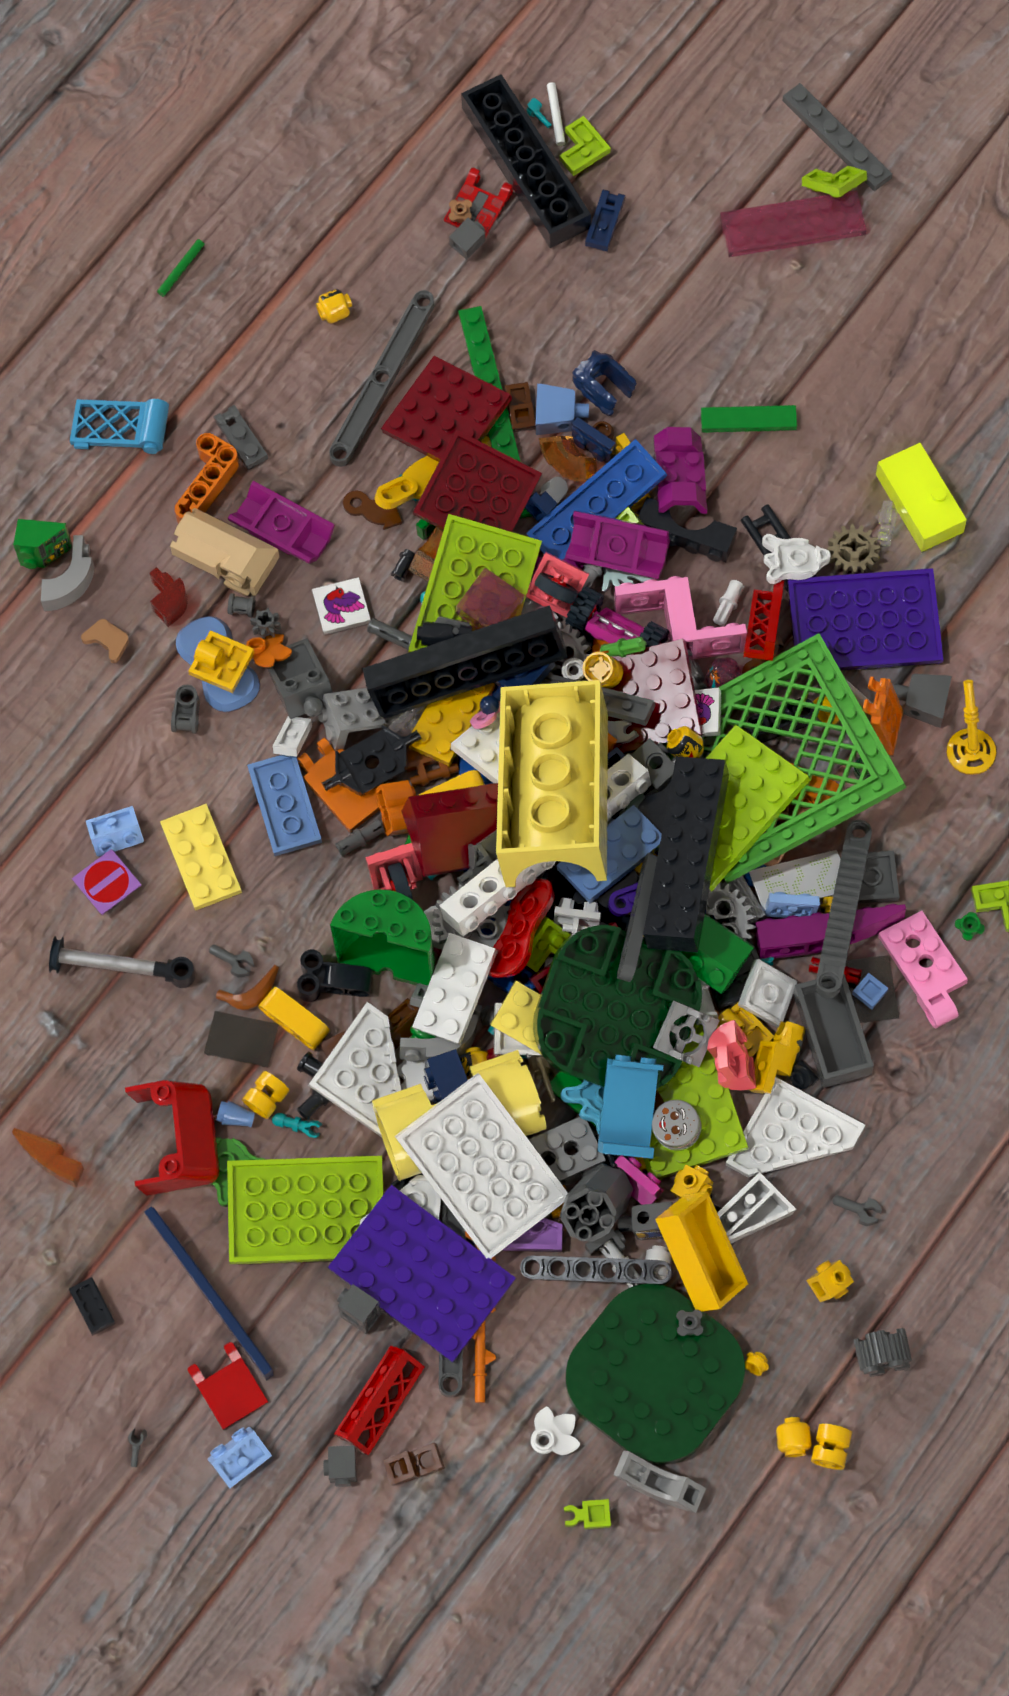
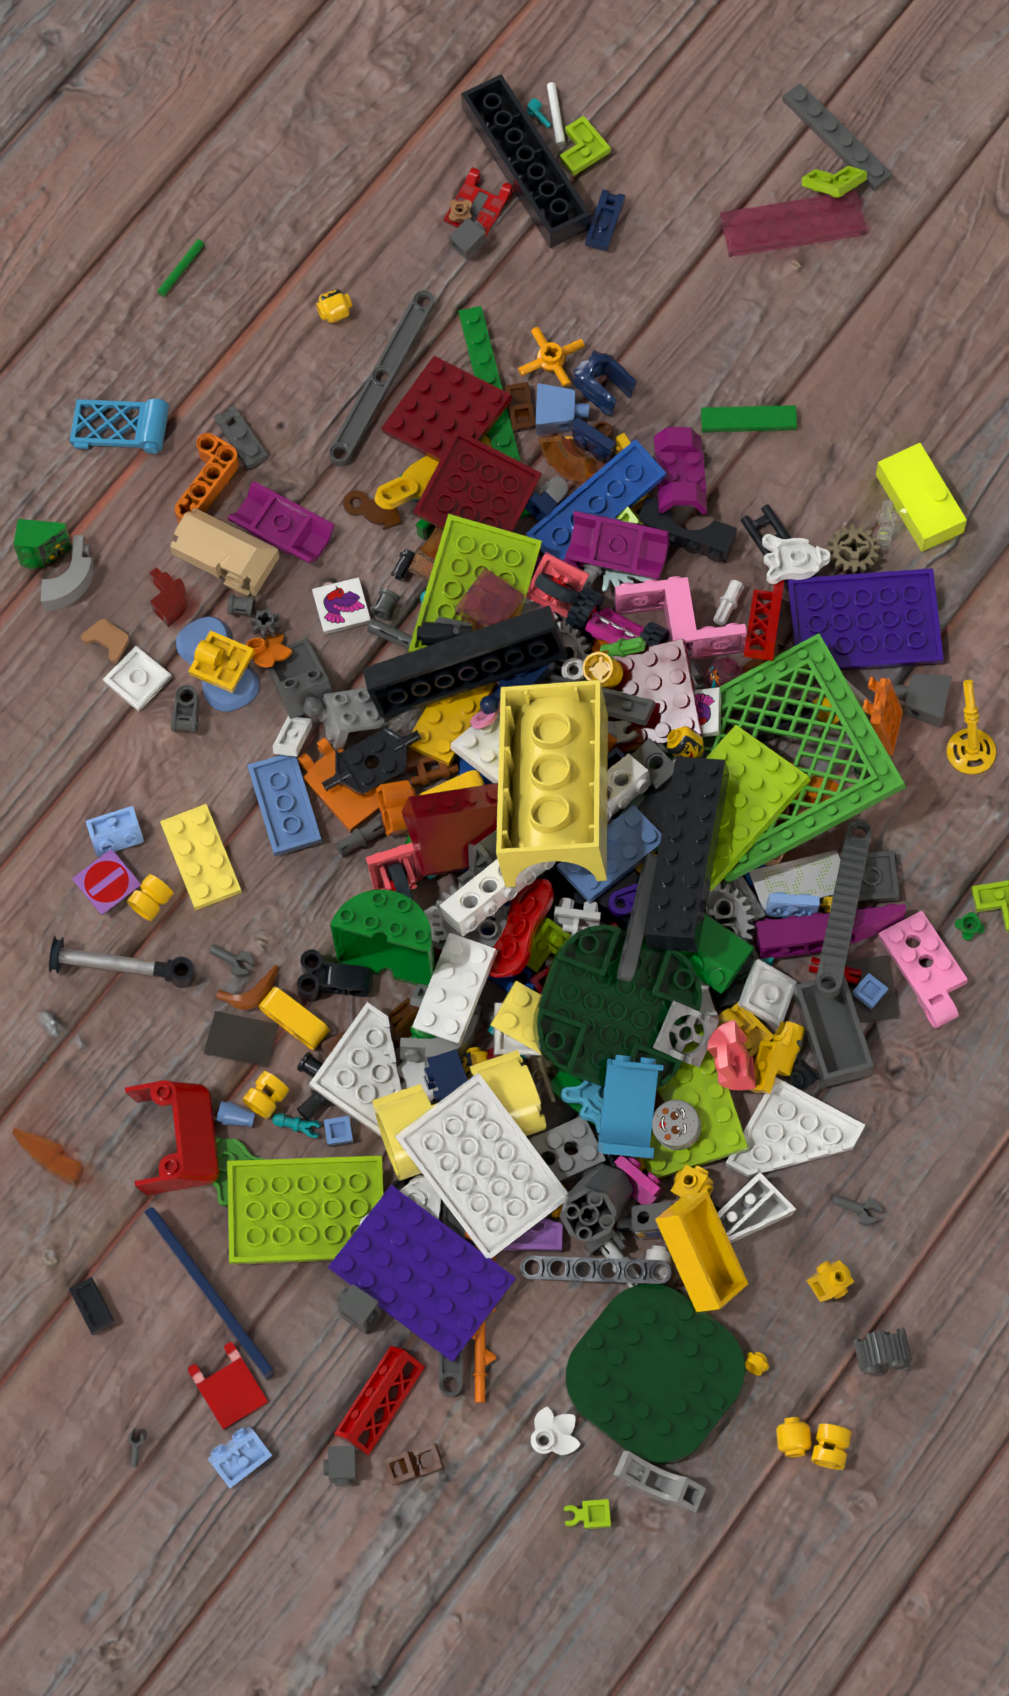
(137, 678): none -> white tile
(152, 894): none -> yellow wheel
(338, 1131): none -> medium blue plate
(384, 604): none -> dark grey bush
(551, 357): none -> light orange bar
(684, 1328): dark grey plate -> none

